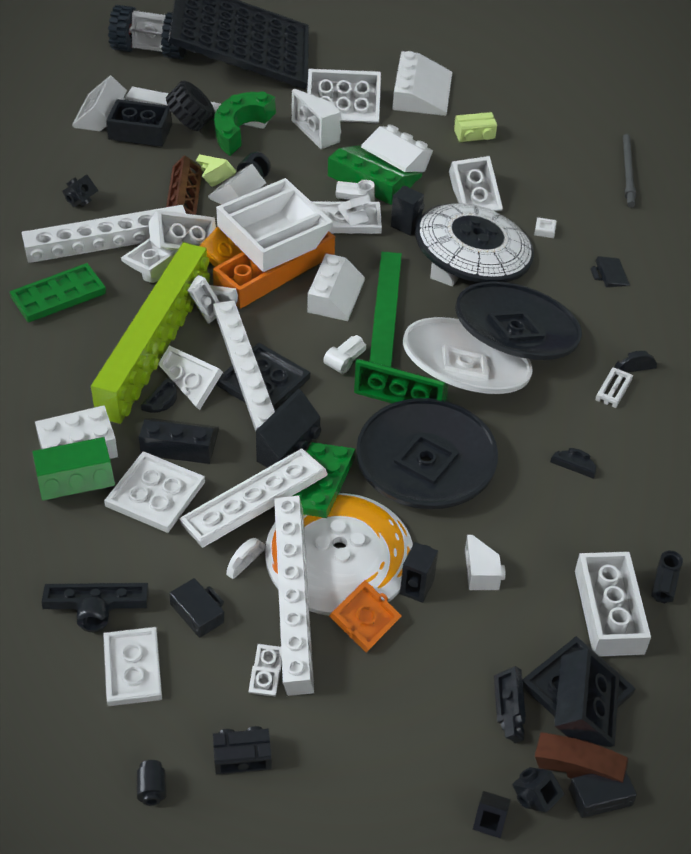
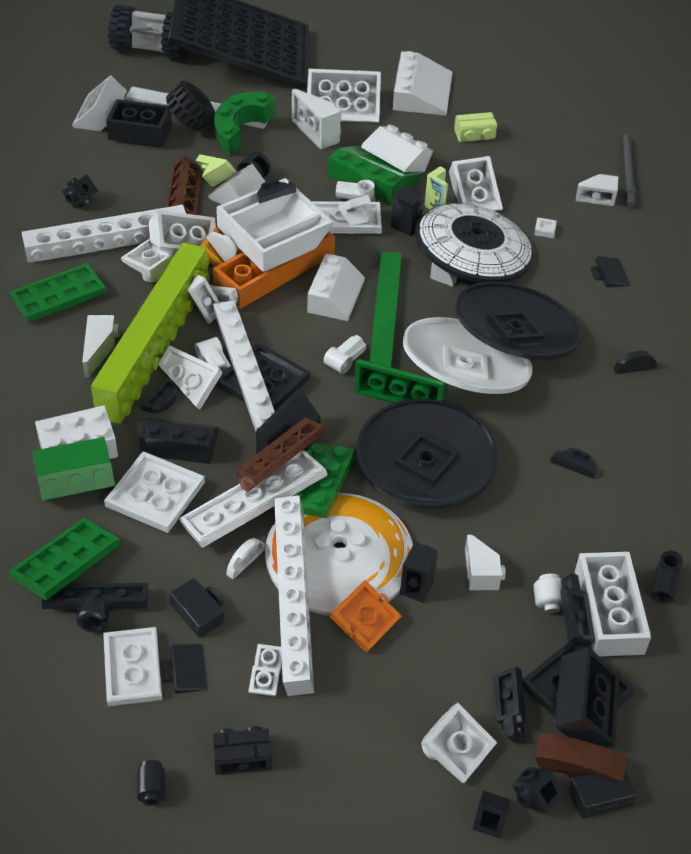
(64, 558): none -> green plate
(98, 341): none -> white slope
(187, 668): none -> black piece
(212, 353): none -> white piece
(223, 245): none -> white tile
(274, 189): none -> black tile
(278, 453): none -> copper fence
(436, 188): none -> yellowish green panel
(458, 742): none -> white slope
(548, 593): none -> white head
(576, 611): none -> black hinge
(598, 190): none -> white slope
(609, 398): white tile -> none

